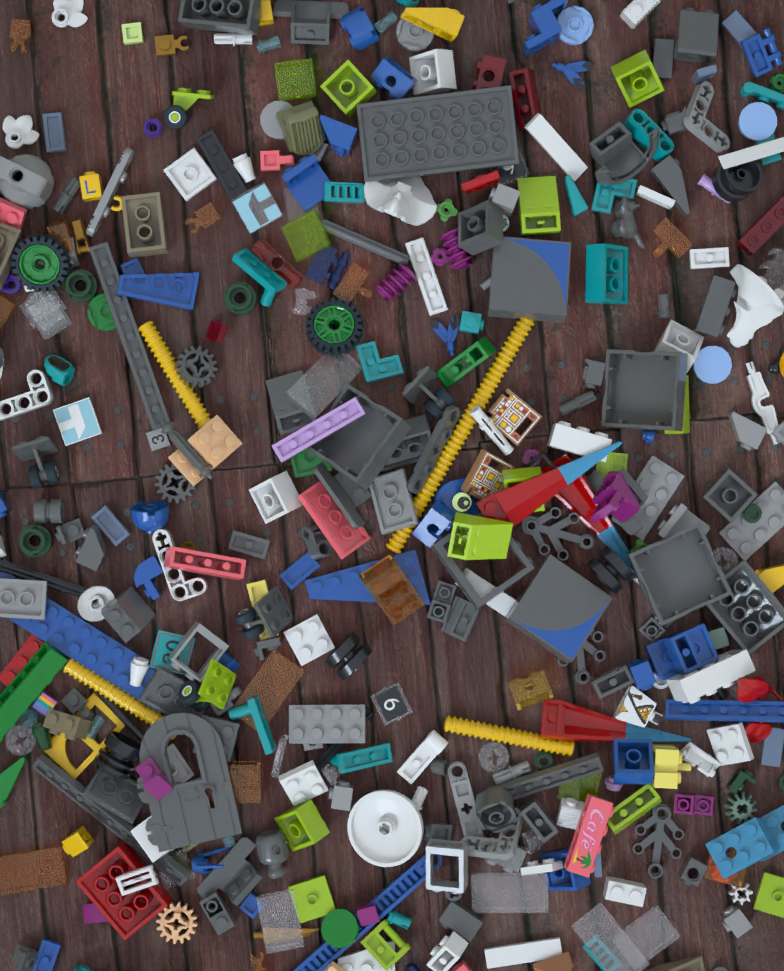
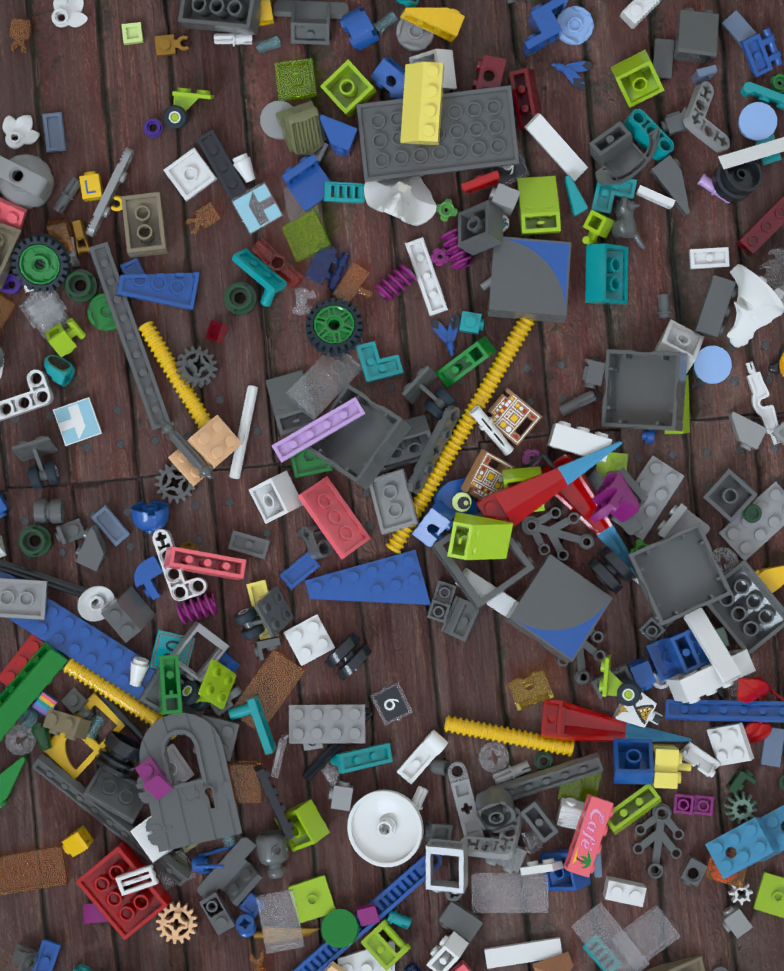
(62, 339): none -> lime brick
(157, 439): light grey tile -> none
(169, 685): none -> green slope
(197, 608): none -> magenta piece
(243, 432): none -> white axle
(248, 929): none -> blue wheel
(271, 794): none -> black plate
(272, 160): coral plate -> none
(303, 783): white plate -> none
(344, 492): dark grey plate -> none
(365, 242): dark grey axle -> none
(392, 589): clear orange slope -> none
(422, 103): none -> light yellow slope
(598, 226): none -> lime brick
(610, 785): lavender plate -> none
(627, 693): none -> plate
(671, 239): clear orange plate -> none
(712, 645): none -> white tile

